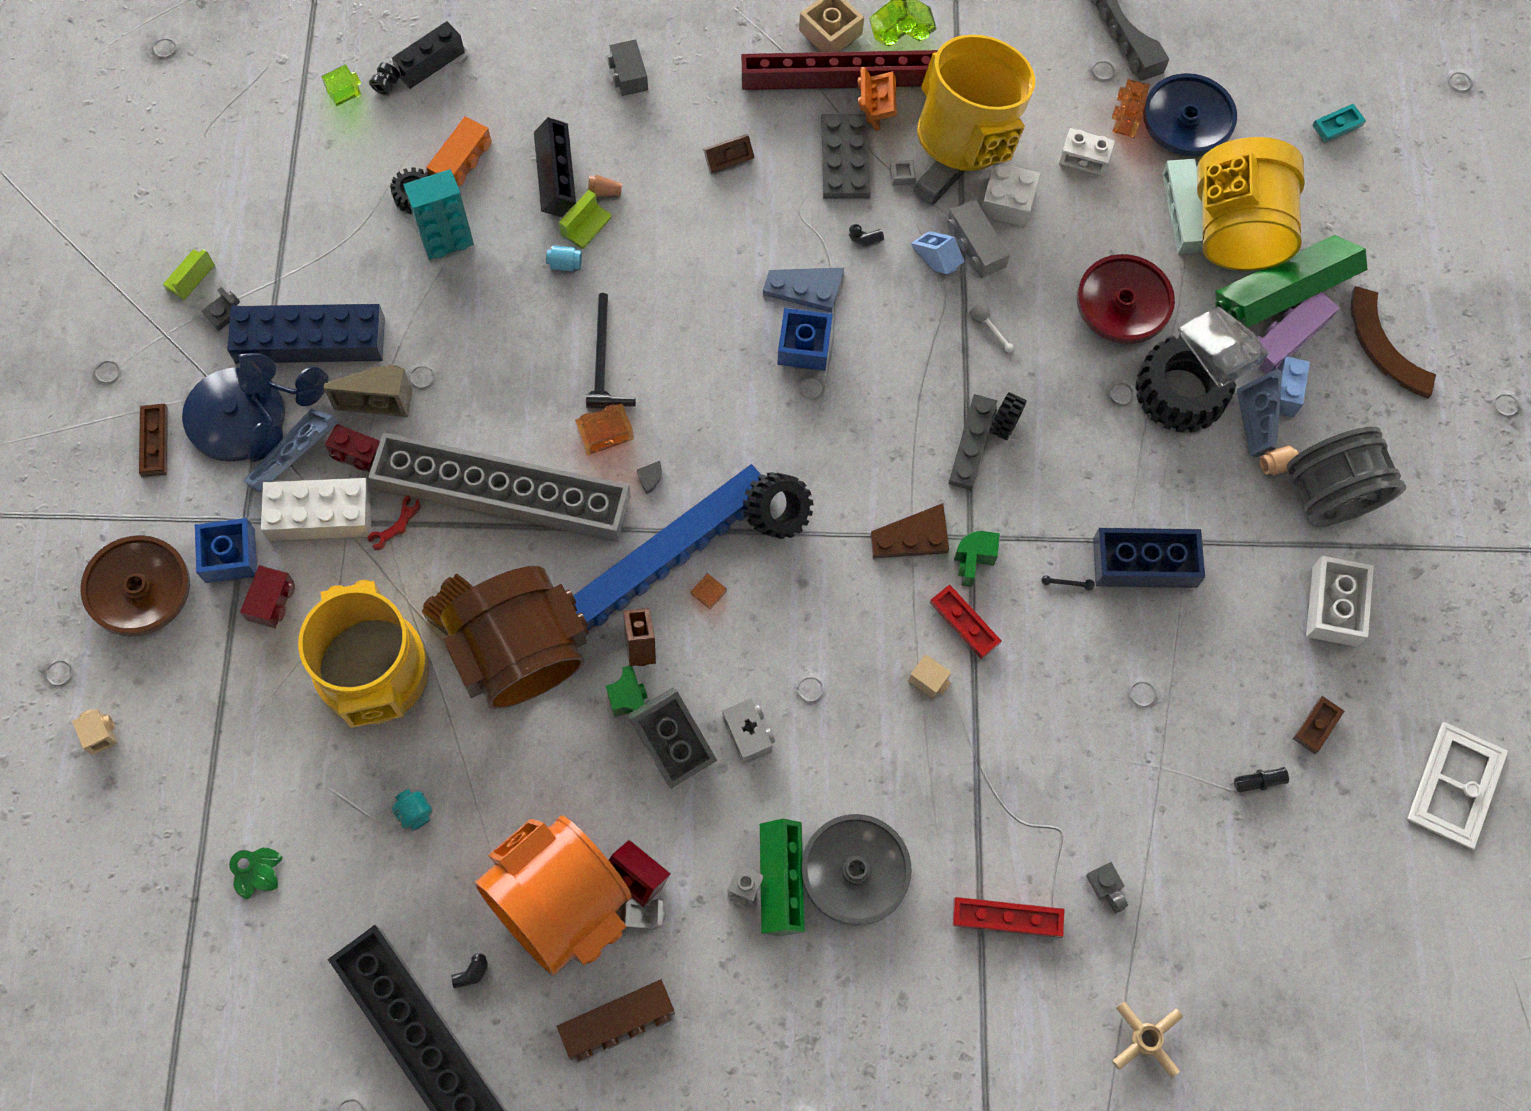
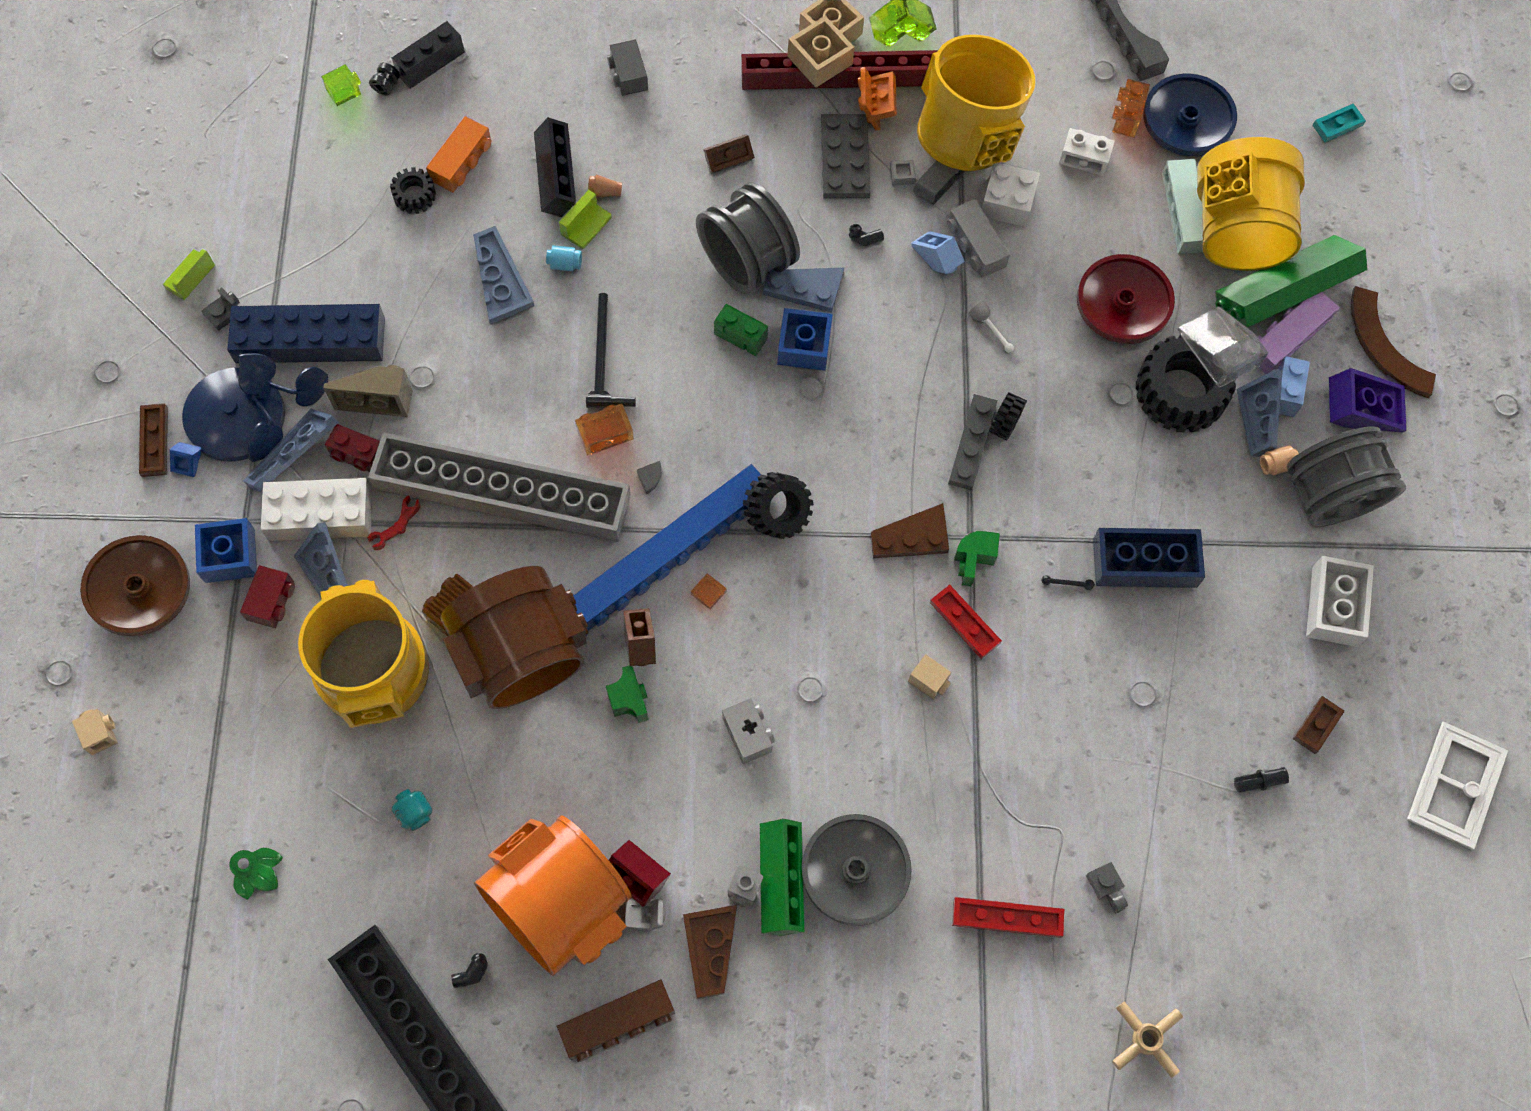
(184, 459): none -> blue slope
(320, 560): none -> sand blue wing
(439, 214): teal brick -> none
(501, 281): none -> sand blue wing
(672, 737): dark grey brick -> none
(709, 946): none -> reddish brown wing
(740, 329): none -> green brick
(748, 238): none -> dark grey wheel
(820, 51): none -> tan brick
(1366, 401): none -> dark purple slope

